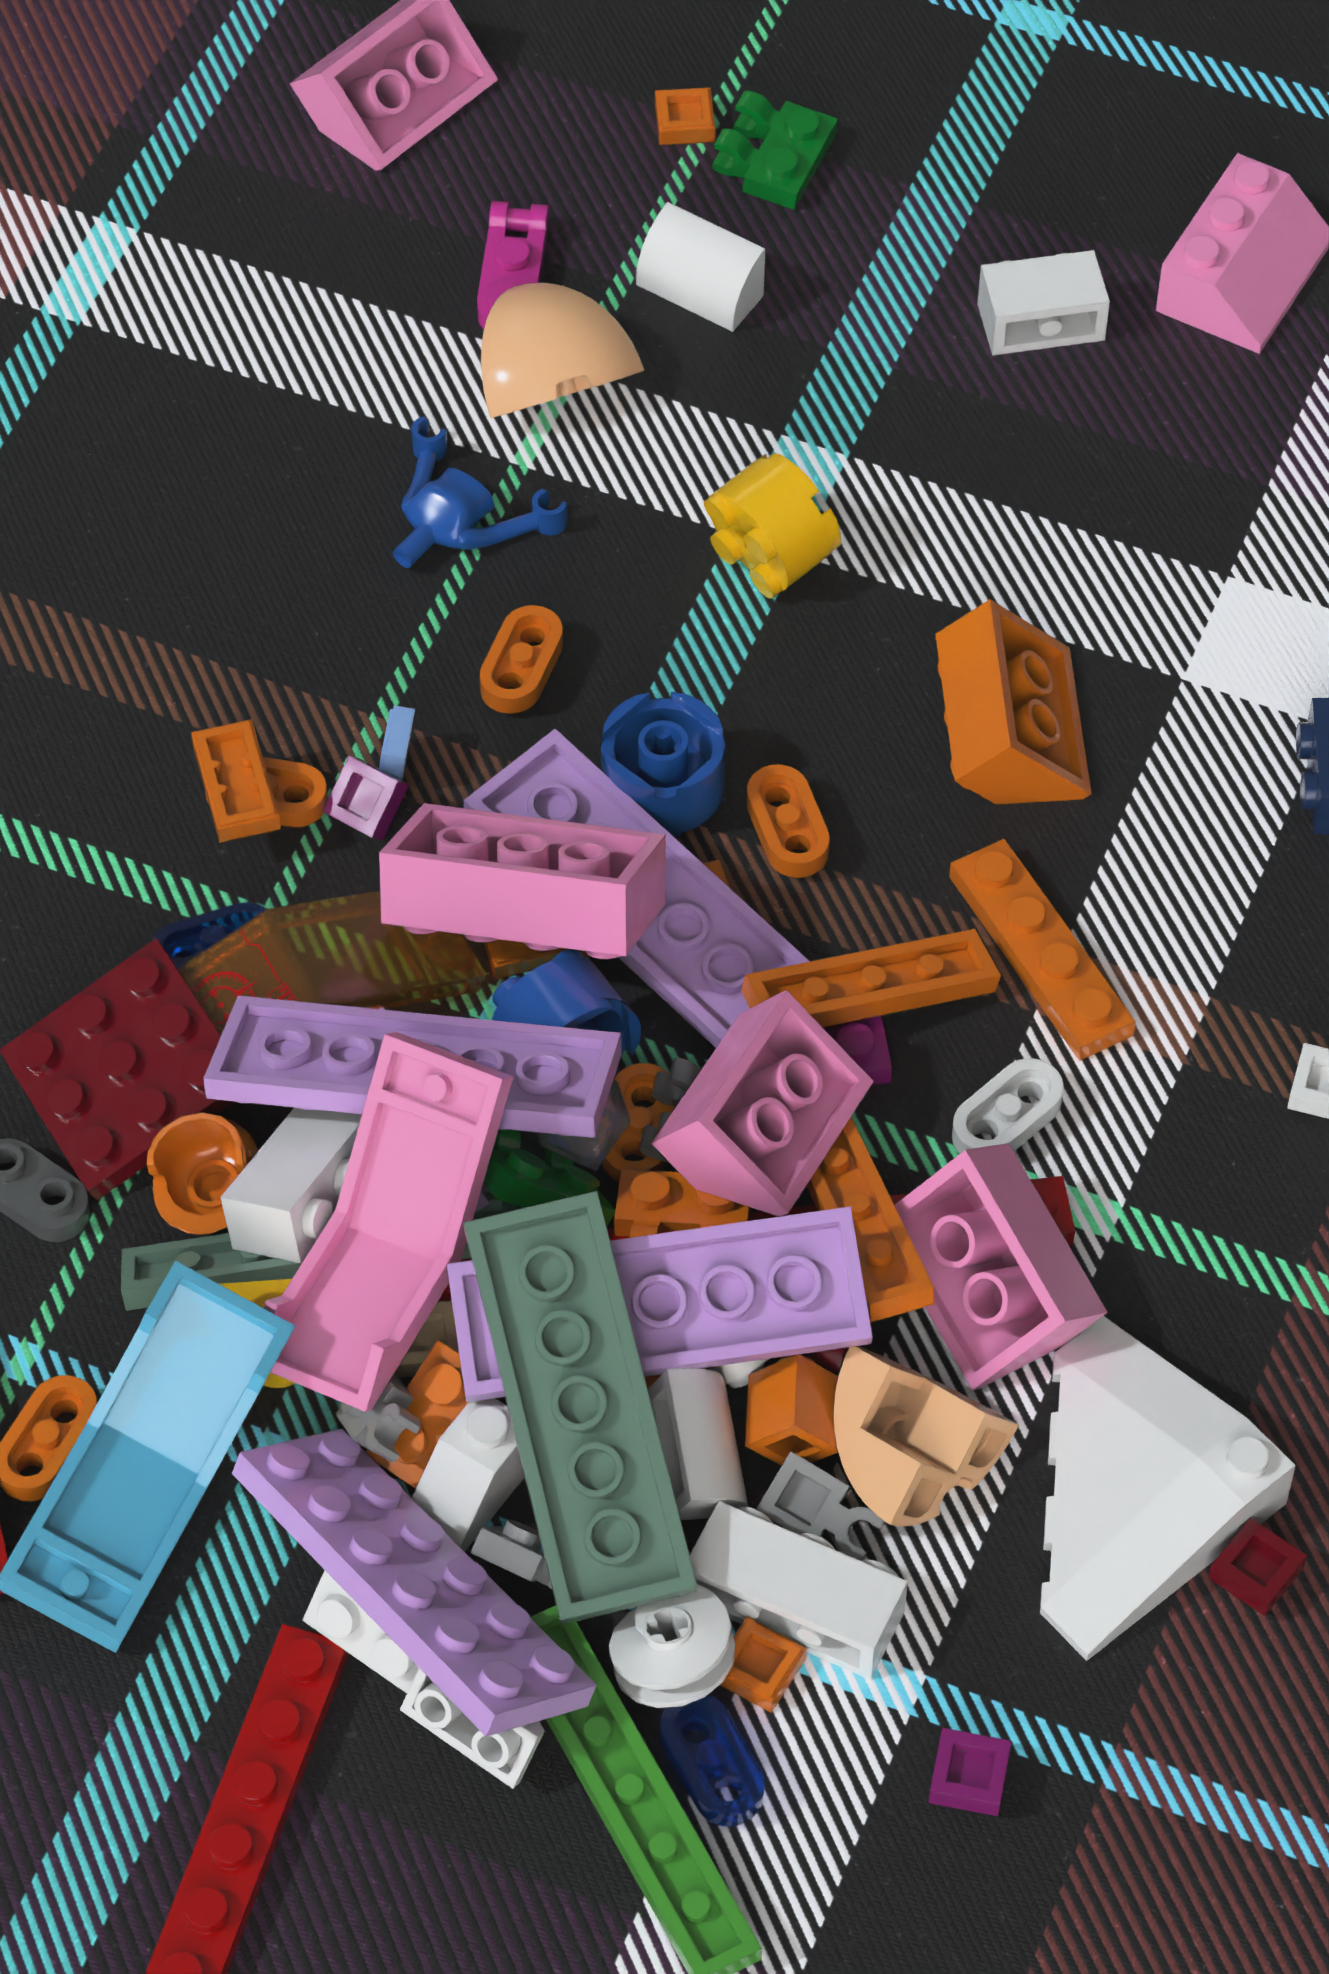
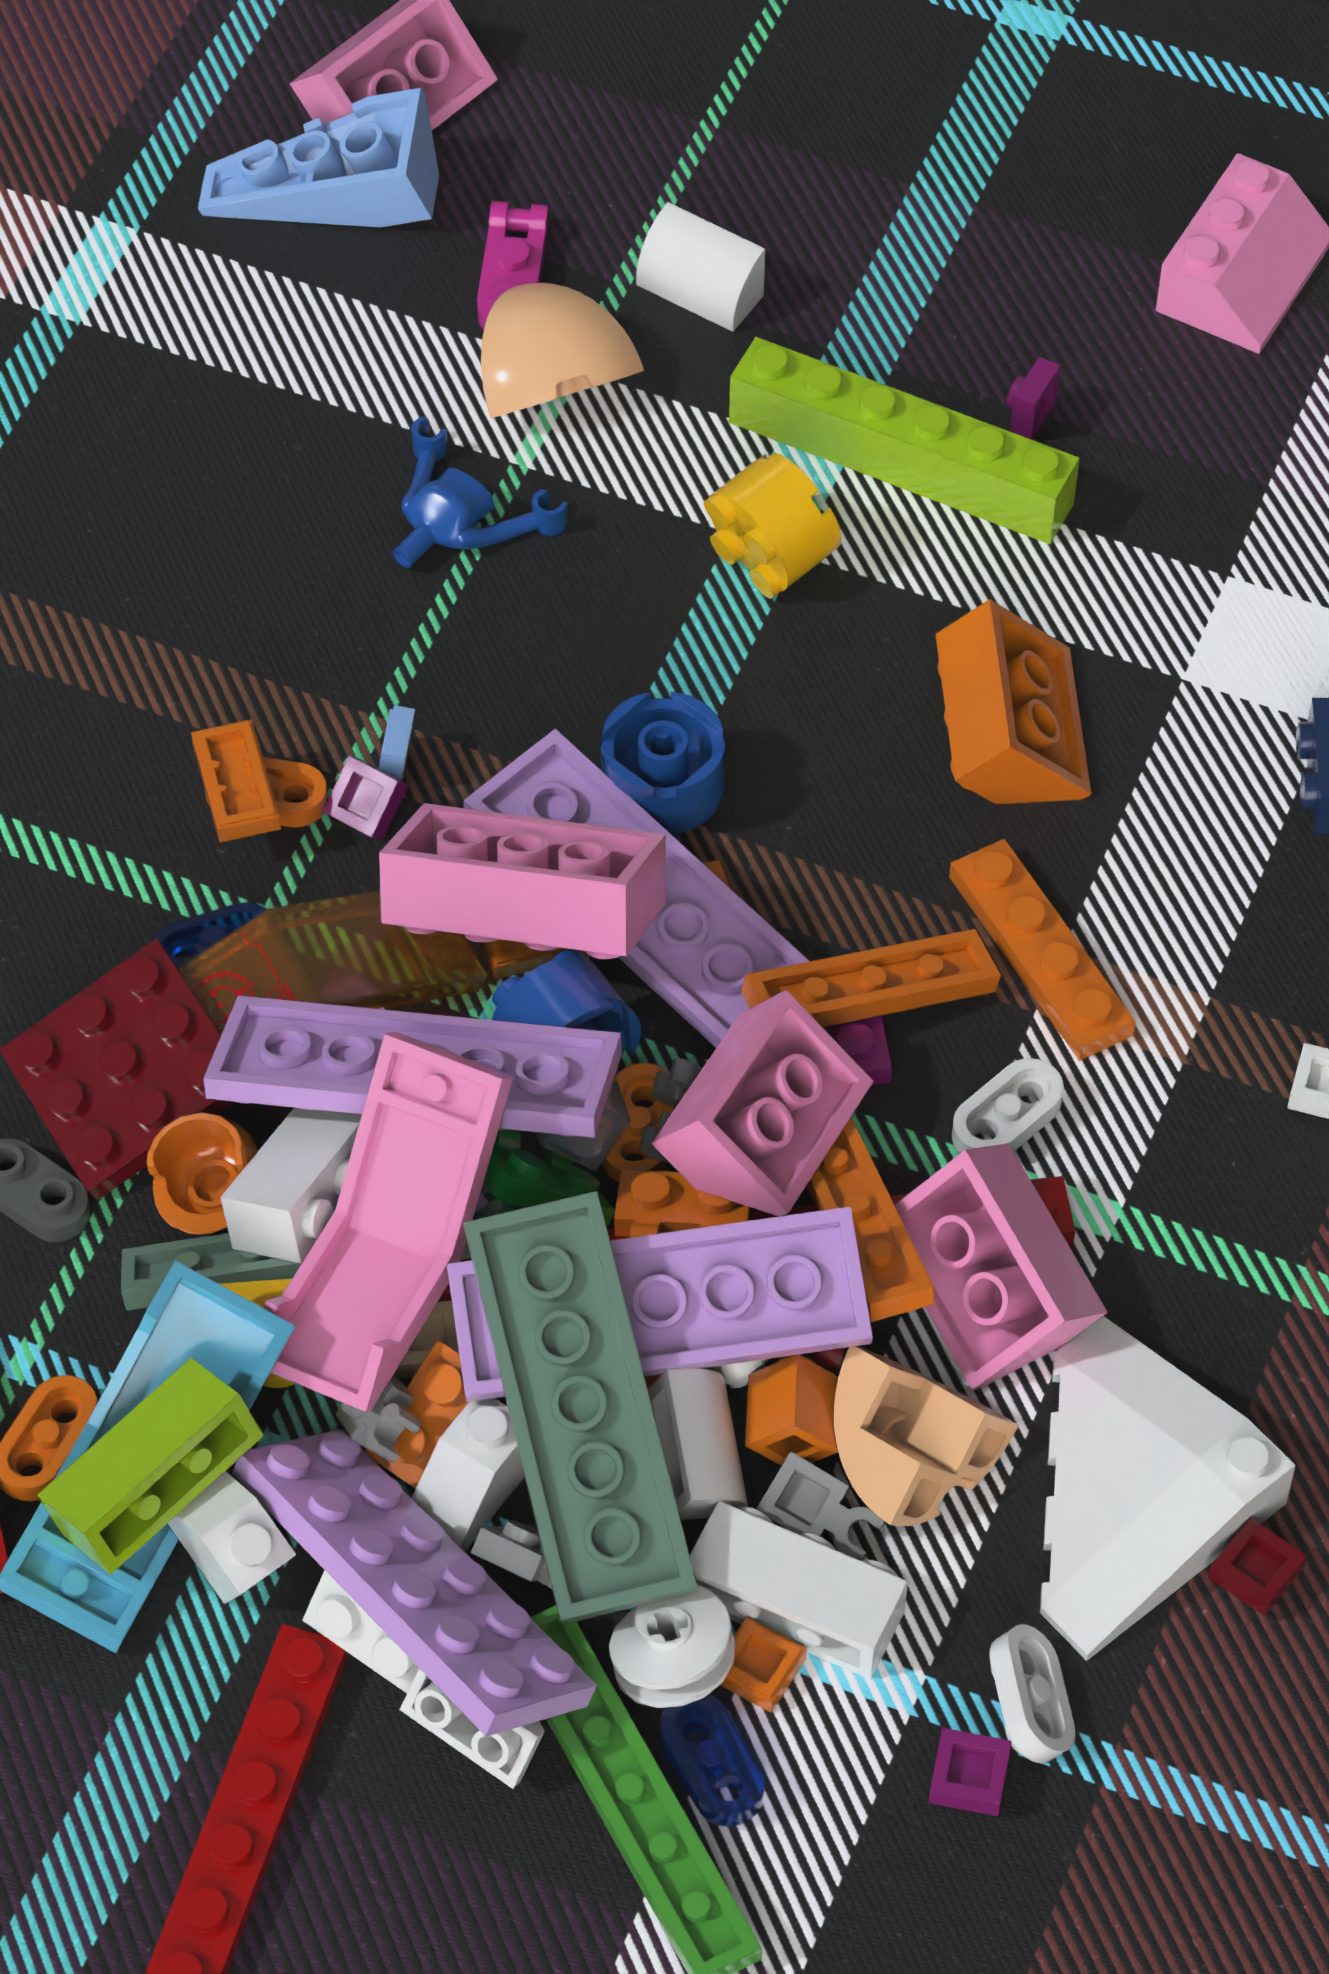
(150, 1465): none -> lime brick
(230, 1537): none -> white slope
(352, 171): none -> light blue wedge
(518, 664): orange plate -> none
(684, 116): orange tile -> none
(788, 156): green plate -> none
(790, 825): orange plate -> none
(903, 440): none -> lime brick
(1032, 1694): none -> white plate
(1033, 398): none -> magenta plate
(1043, 302): white brick -> none

